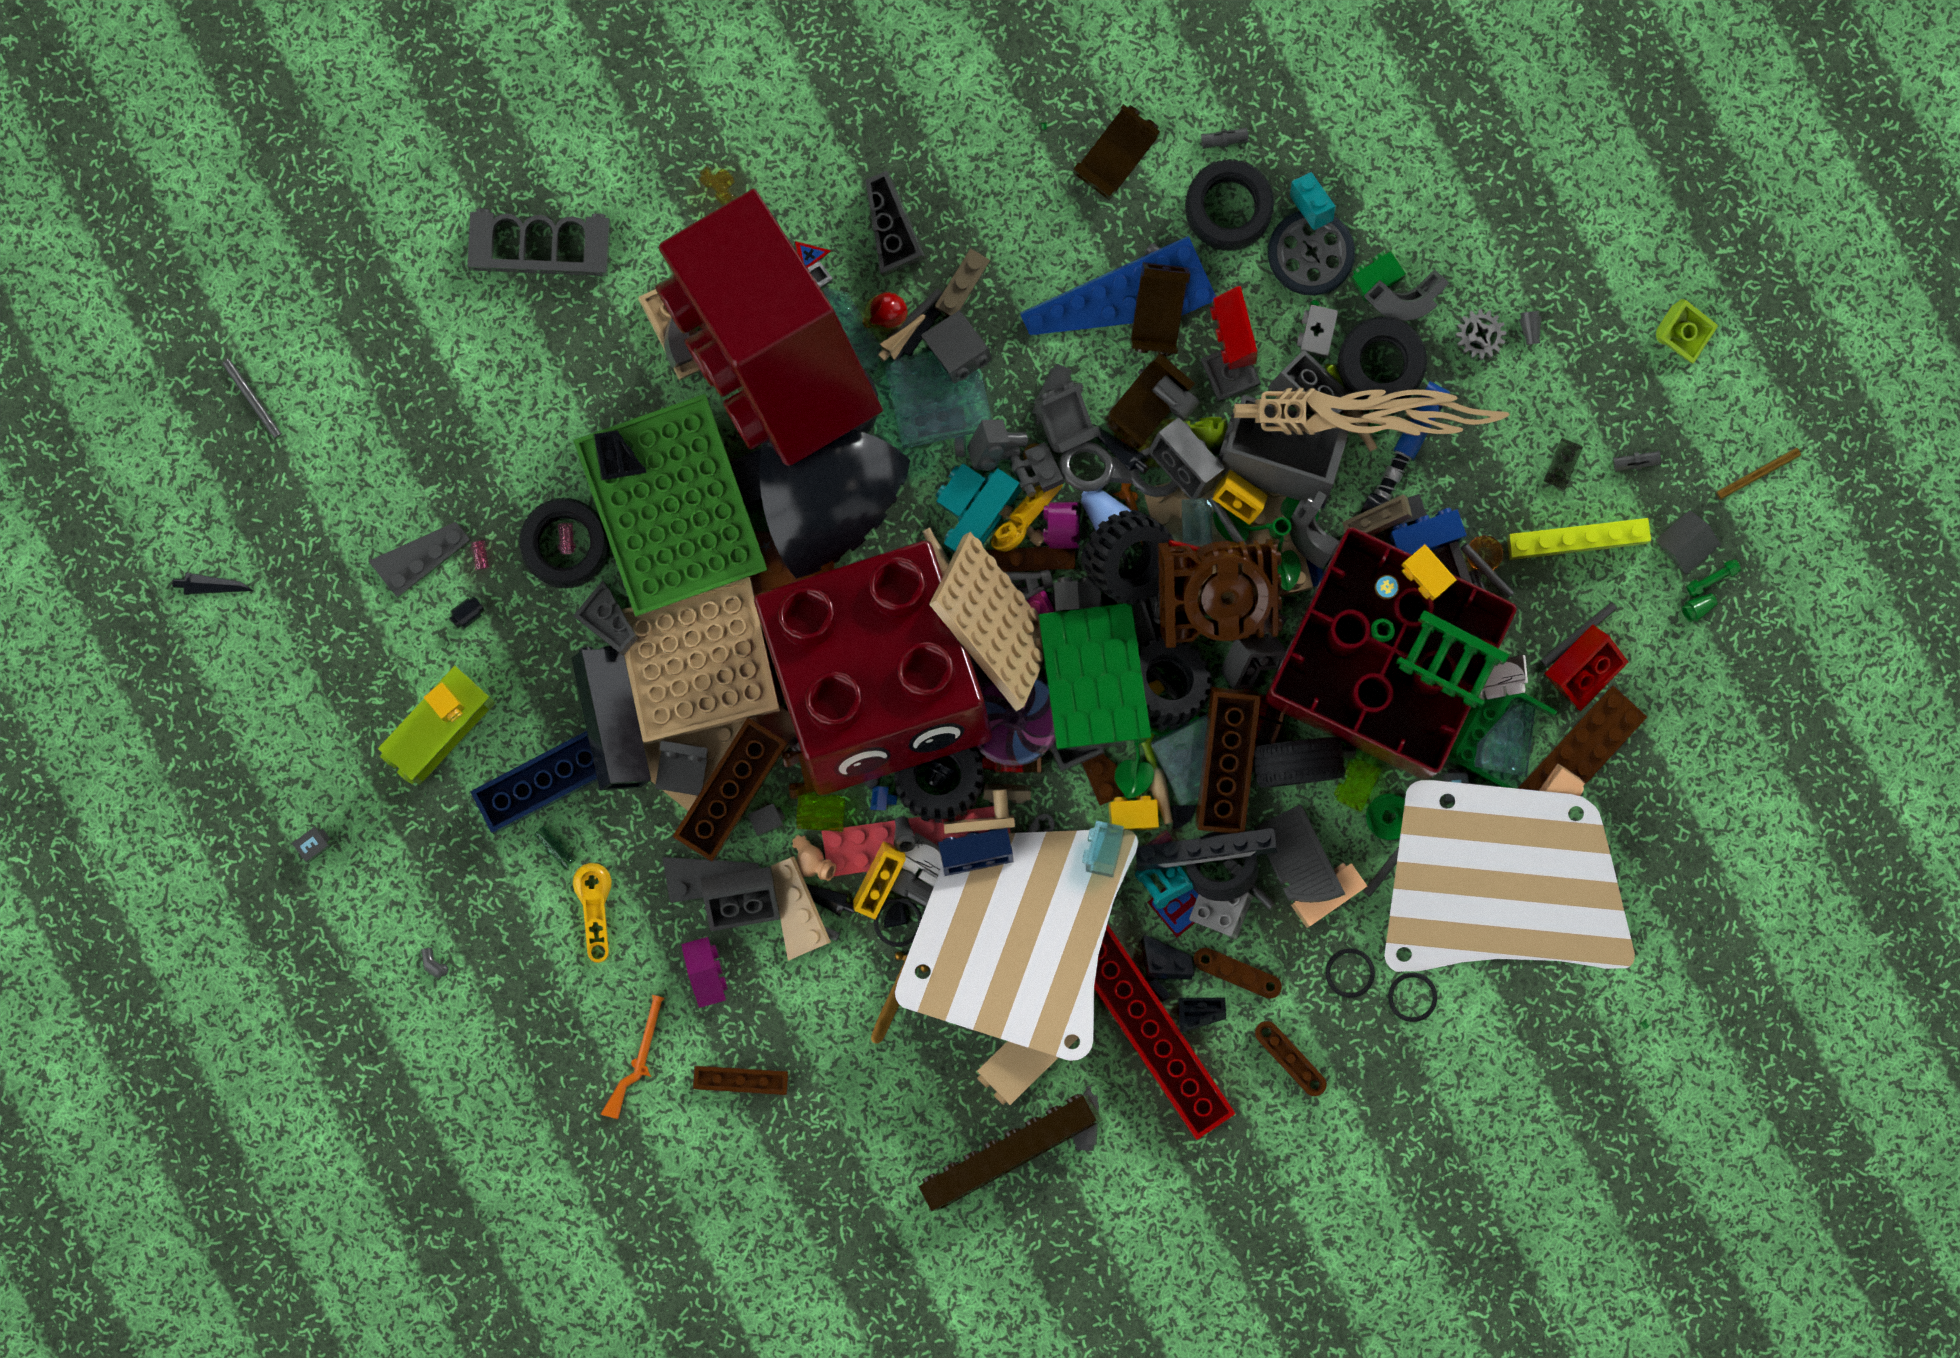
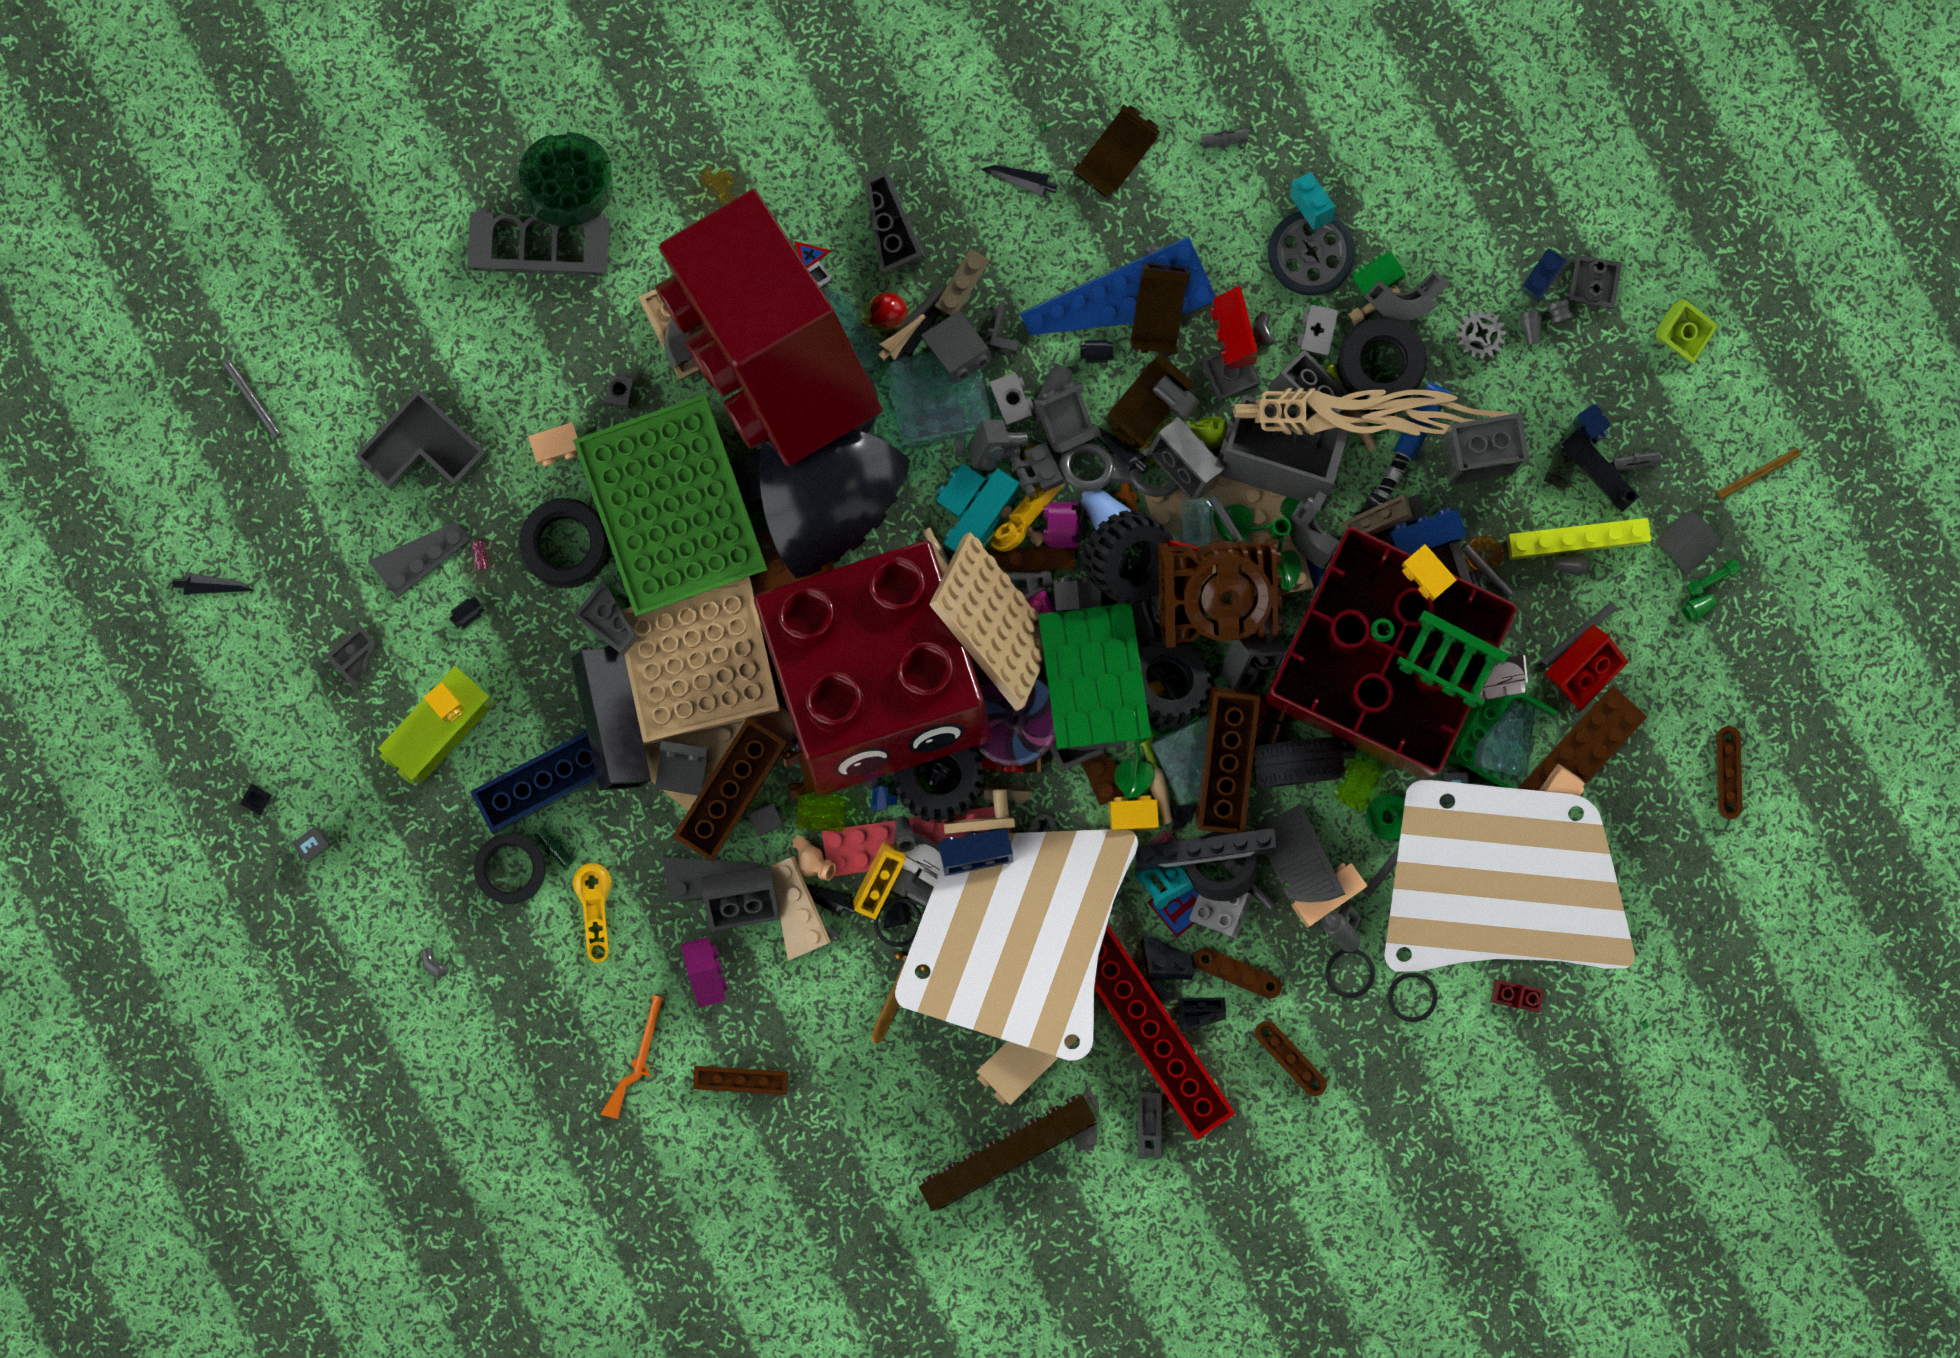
(255, 799): none -> black tile
(352, 655): none -> dark grey wing
(416, 433): none -> dark grey piece
(485, 853): none -> black tyre
(554, 444): none -> light nougat brick
(565, 179): none -> clear green brick
(566, 538): clear pink pin -> none
(615, 456): black wing -> none
(624, 400): none -> dark grey brick
(1004, 346): none -> dark grey bracket
(1011, 413): none -> light grey brick
(1028, 180): none -> black bar
(1096, 351): none -> black brick
(1103, 849): clear light blue brick -> none
(1149, 1124): none -> dark grey plate
(1234, 172): black tyre -> none
(1240, 497): yellow brick -> none
(1261, 330): none -> dark grey arm
(1341, 930): none -> dark grey piece
(1358, 315): none -> tan bar
(1386, 587): tile -> none
(1484, 448): none -> dark grey container
(1517, 996): none -> dark red slope
(1543, 275): none -> dark blue brick
(1560, 312): none -> dark grey wheel
(1572, 564): none -> dark grey cone
(1592, 423): none -> dark blue brick
(1594, 281): none -> dark grey plate
(1599, 470): none -> black piece
(1729, 772): none -> reddish brown plate

